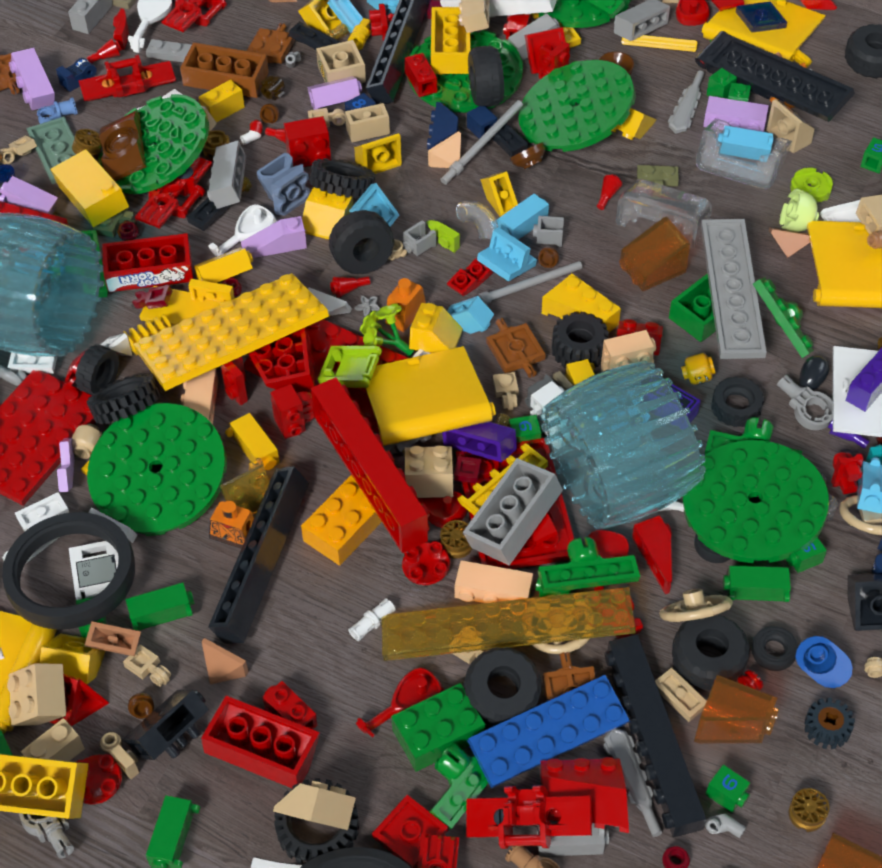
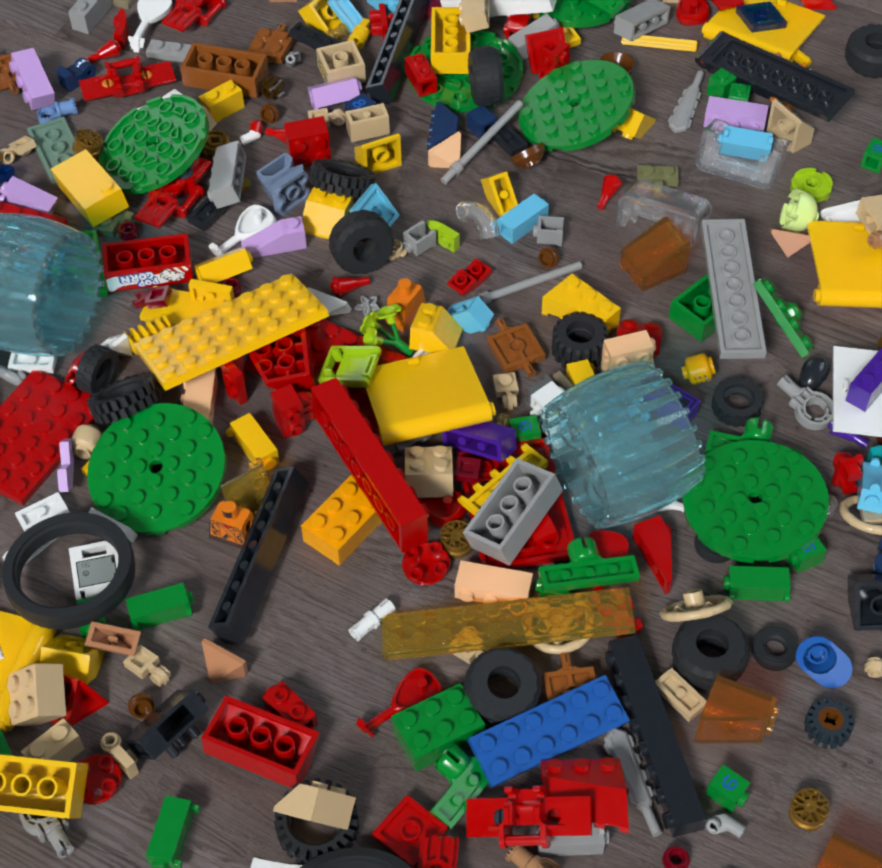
(122, 146): reddish brown slope -> none
(506, 255): medium azure bracket -> none
(751, 680): red bush -> none

